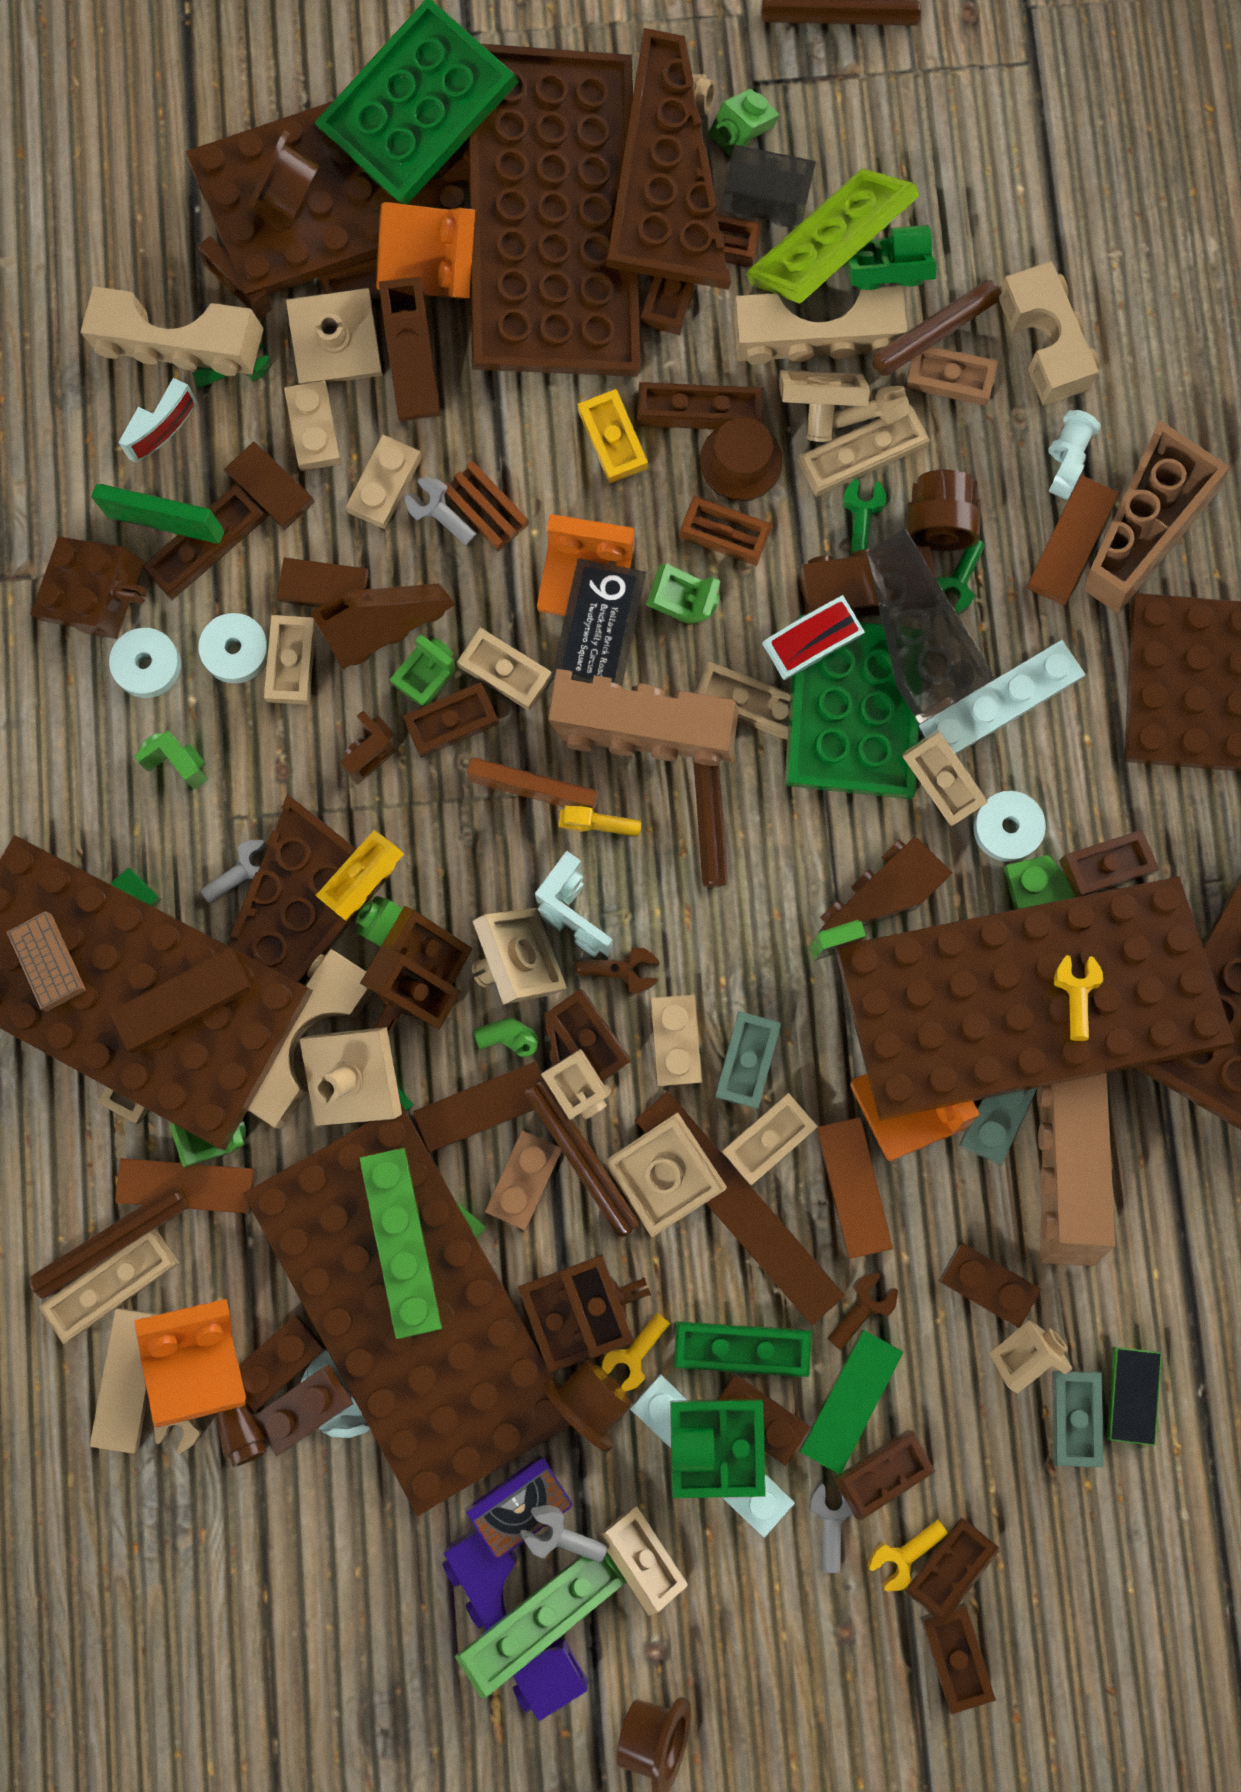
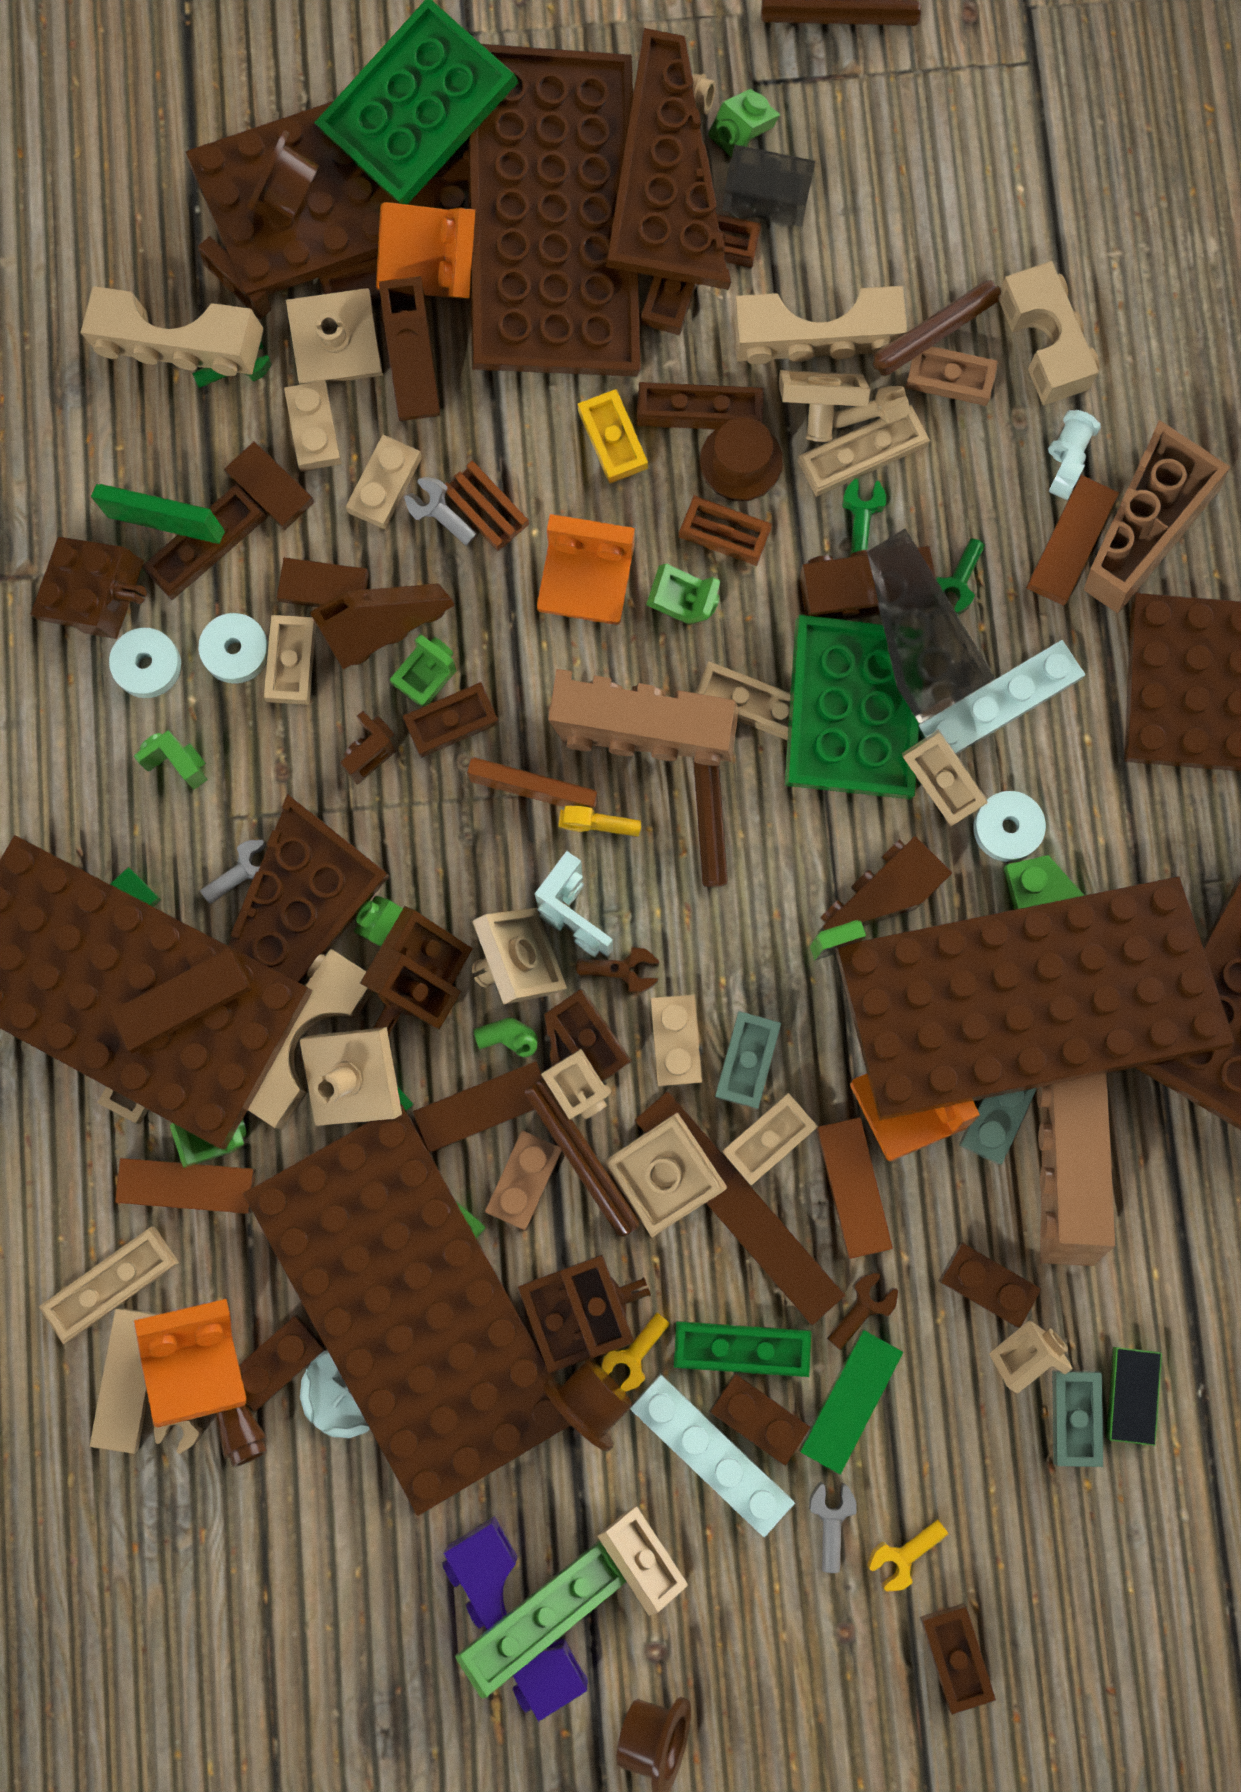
(46, 961): medium nougat tile -> none
(109, 1242): reddish brown axle -> none
(151, 430): light aqua slope -> none
(303, 1410): reddish brown plate -> none
(360, 875): yellow plate -> none
(400, 1243): bright green plate -> none
(504, 669): tan plate -> none
(508, 1506): panel -> none
(560, 1537): light grey bar -> none
(599, 621): black piece -> none
(717, 1448): green plate -> none
(813, 637): slope -> none
(832, 234): lime tile -> none
(884, 1474): reddish brown plate -> none
(898, 259): green plate -> none
(944, 511): reddish brown piece -> none
(952, 1570): reddish brown plate -> none
(1078, 993): yellow bar -> none
(1109, 864): reddish brown plate -> none

